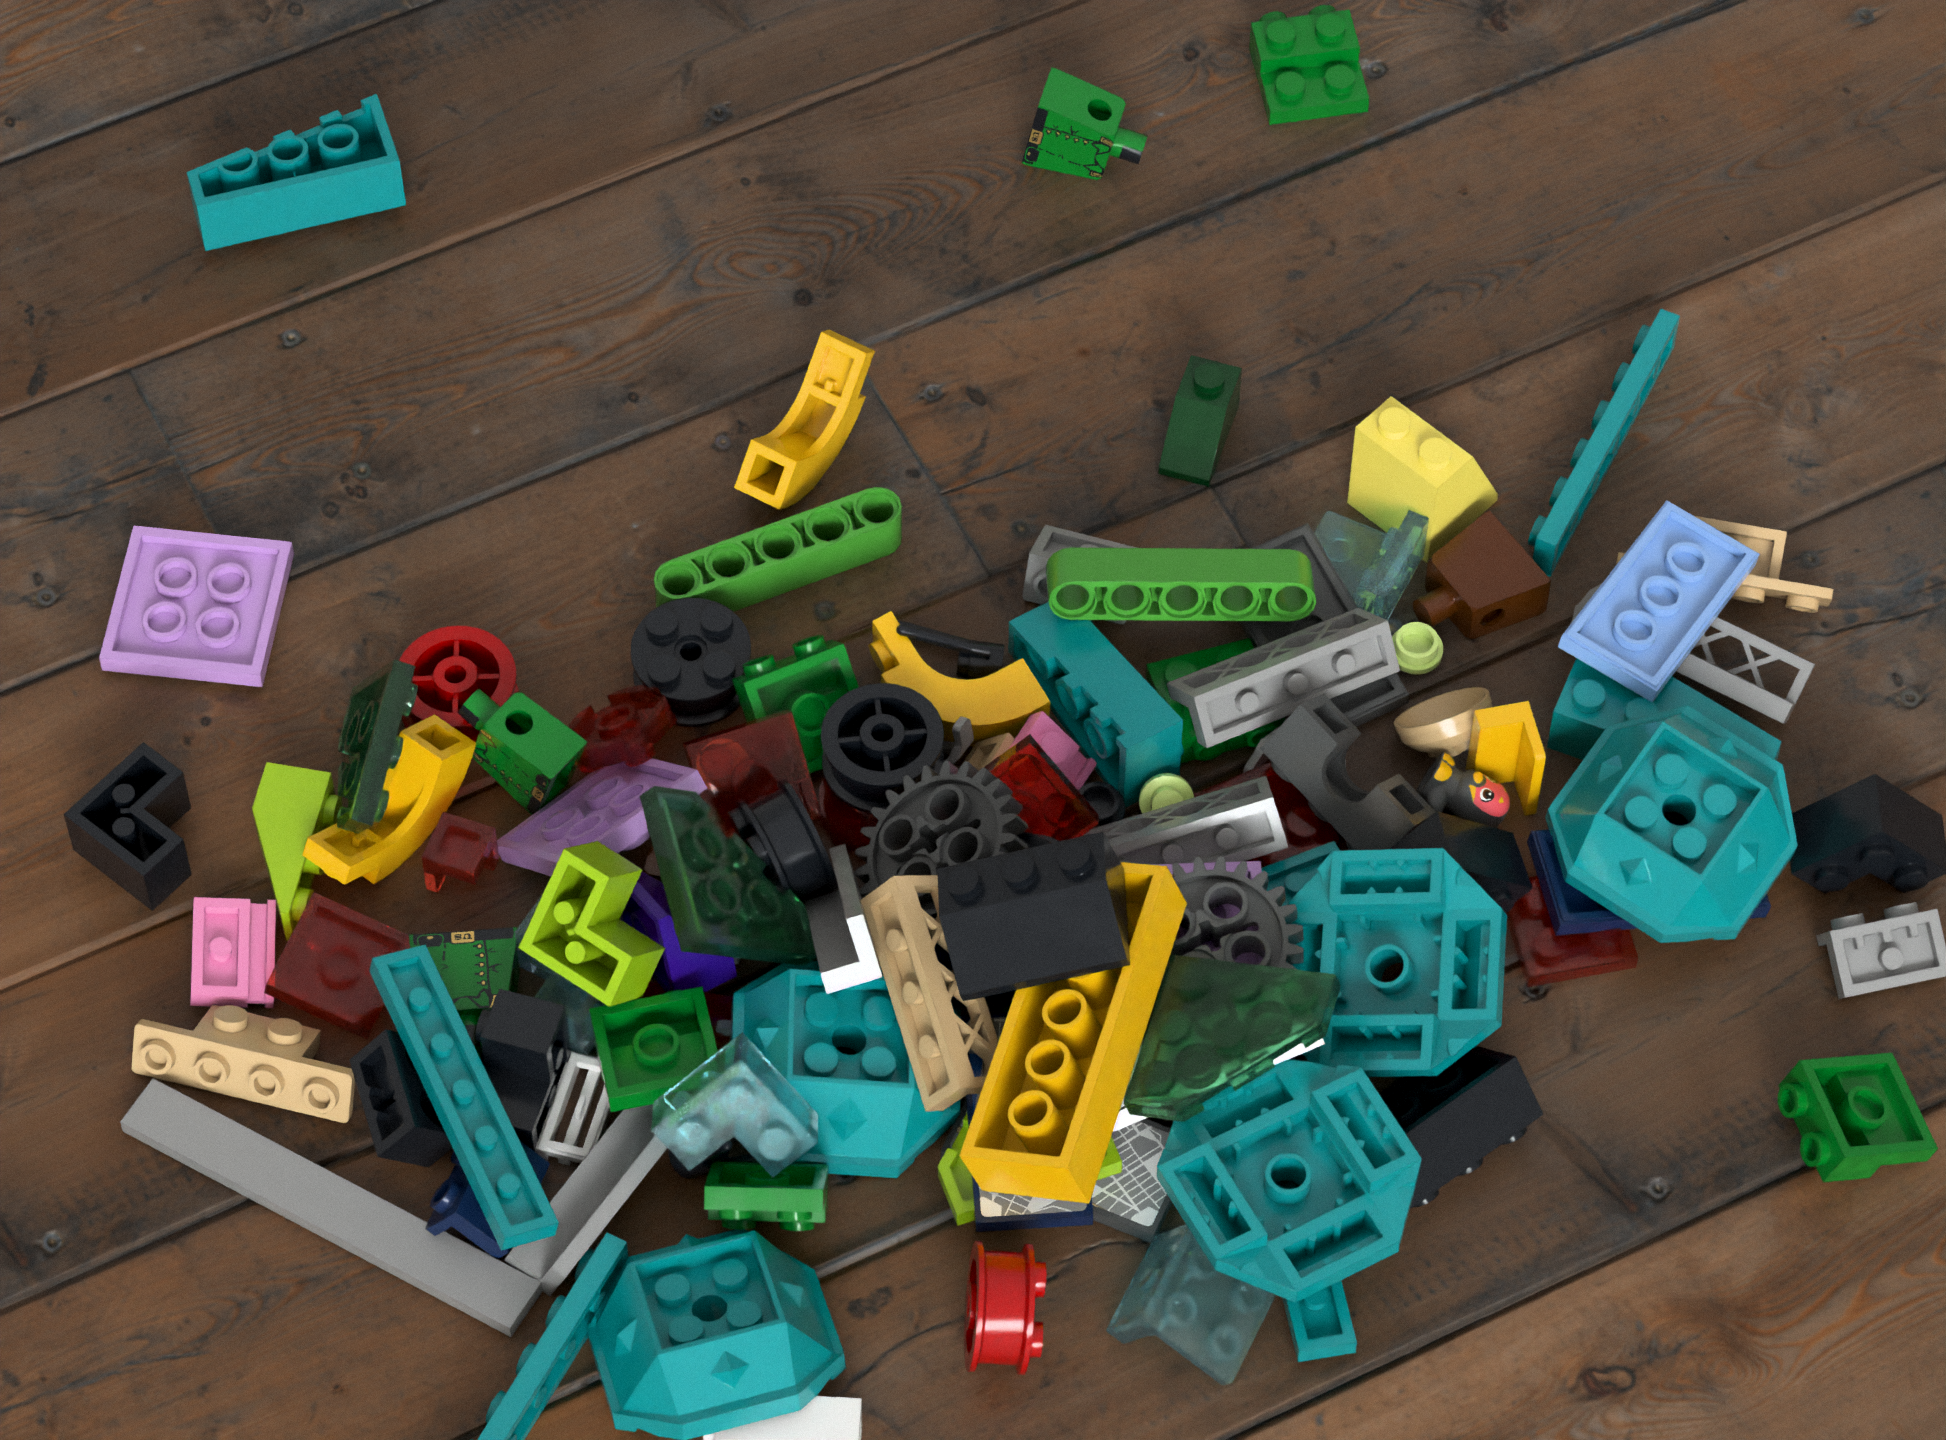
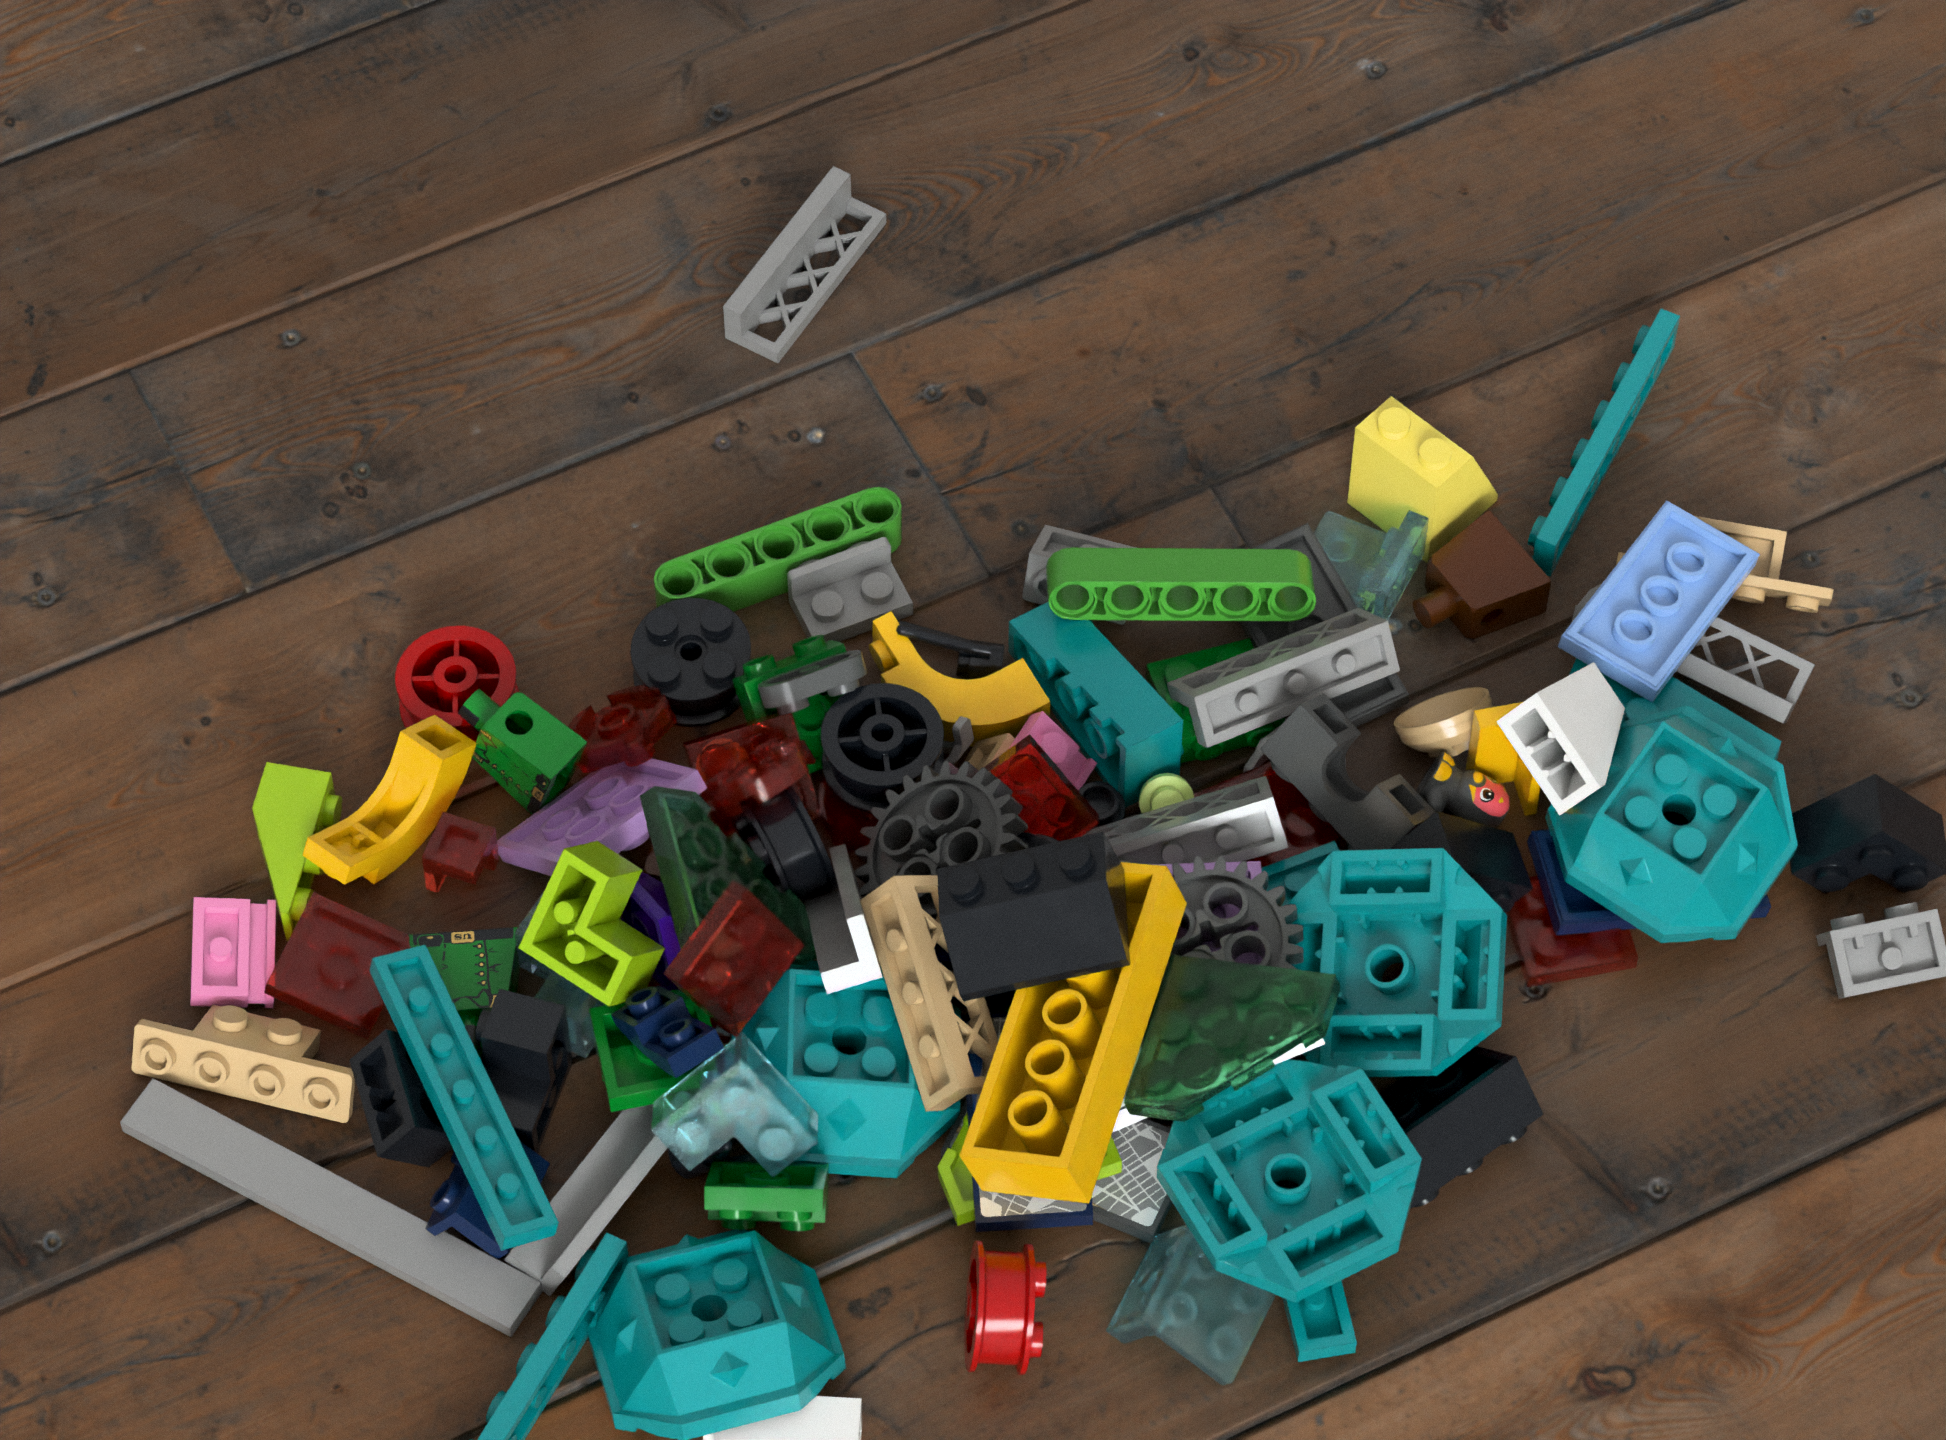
(127, 825): black brick -> none
(197, 606): lavender plate -> none
(300, 179): teal wedge -> none
(372, 743): clear green plate -> none
(568, 1149): white tile -> none
(665, 1030): none -> dark blue slope
(734, 958): none -> clear red plate
(771, 771): none -> clear red plate
(788, 255): none -> light grey fence
(806, 442): yellow arch -> none
(832, 674): none -> dark grey plate
(847, 591): none -> light grey bracket
(1079, 129): green torso -> none
(1200, 420): dark green slope -> none
(1308, 65): green plate -> none
(1417, 648): yellowish green plate -> none
(1567, 735): none -> white slope
(1854, 1115): green plate -> none

